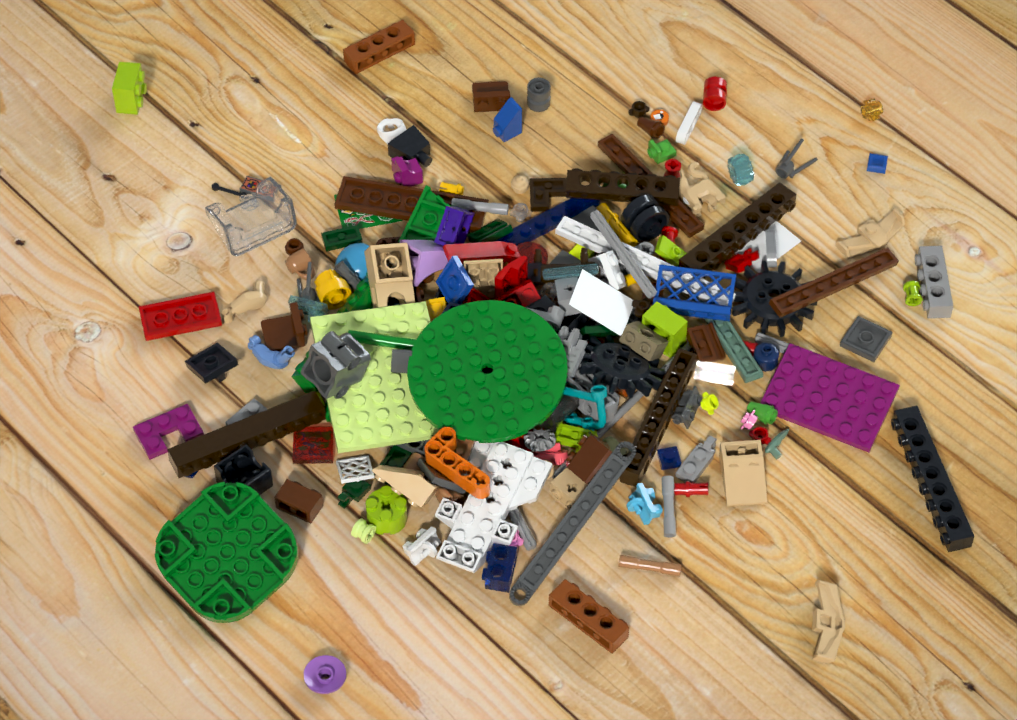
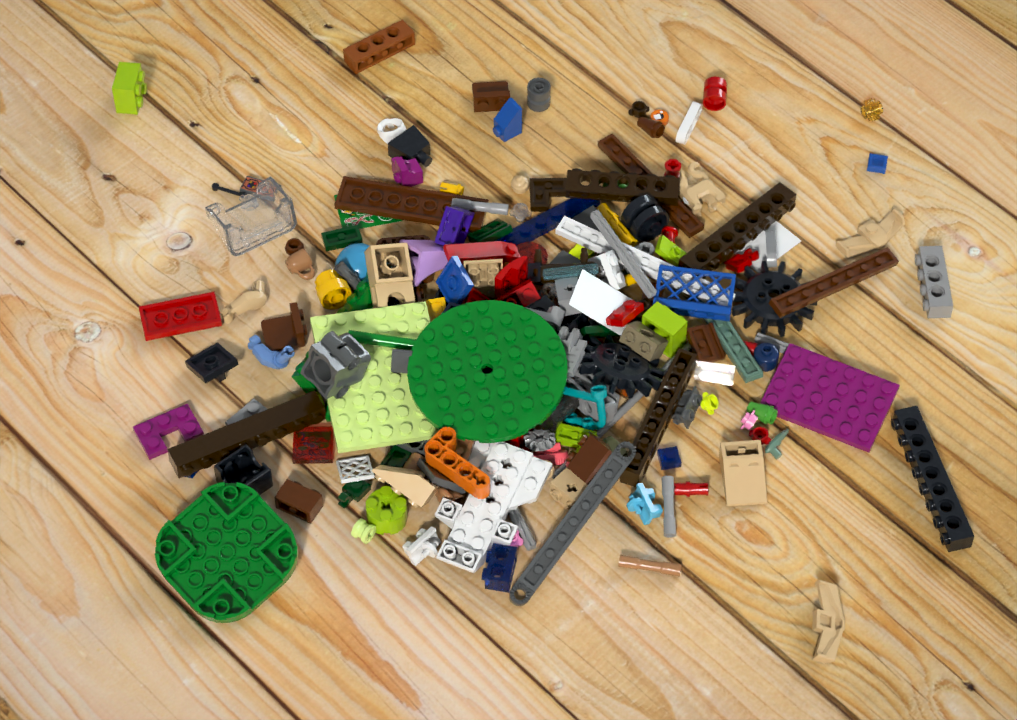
(308, 292): dark grey plant -> none
(310, 307): clear light blue hinge -> none
(321, 667): medium lavender dish -> none
(425, 217): green wing -> none
(608, 638): dark orange brick -> none
(624, 313): none -> red plate
(661, 151): bright green bracket -> none
(697, 461): light grey hinge -> none
(740, 169): clear light blue gear -> none
(786, 166): dark grey plant -> none
(866, 339): dark grey tile -> none
(912, 293): lime bush -> none

